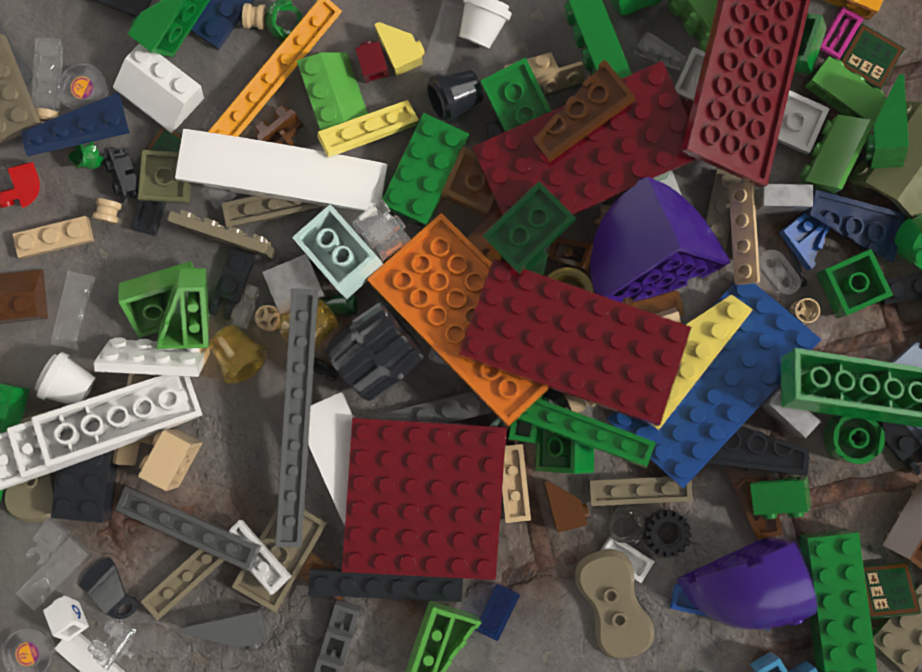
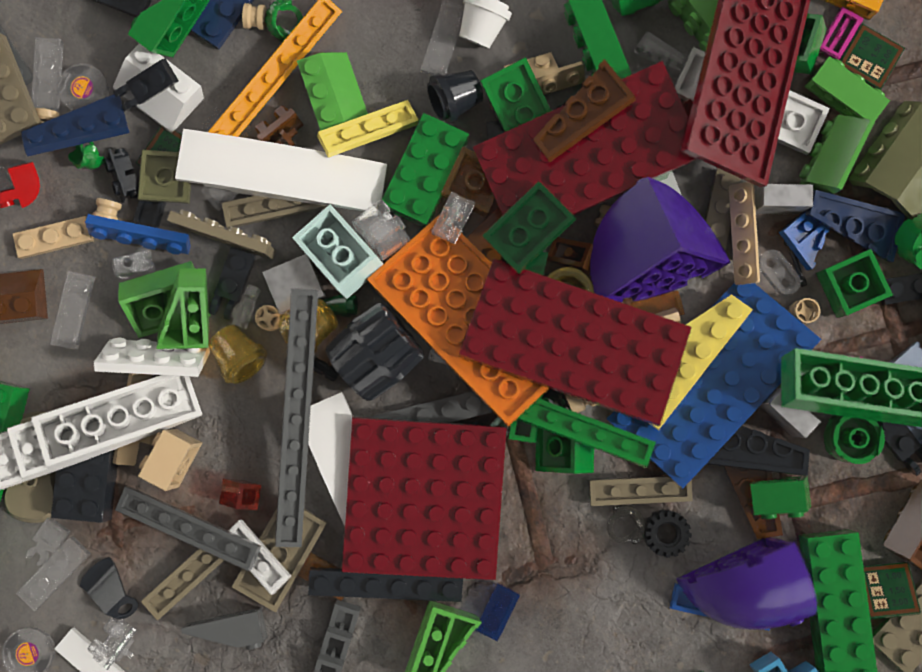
(64, 381): white piece -> none
(65, 618): white brick -> none
(138, 234): none -> blue plate
(140, 263): none -> clear plate
(148, 84): none -> black hinge
(240, 494): none -> clear red brick
(372, 61): dark red brick -> none
(400, 48): light yellow slope -> none
(453, 218): none -> clear hips
(515, 485): tan plate -> none
(565, 508): reddish brown slope -> none
(608, 586): dark tan plate -> none
(639, 561): white tile -> none
(889, 138): green slope -> none

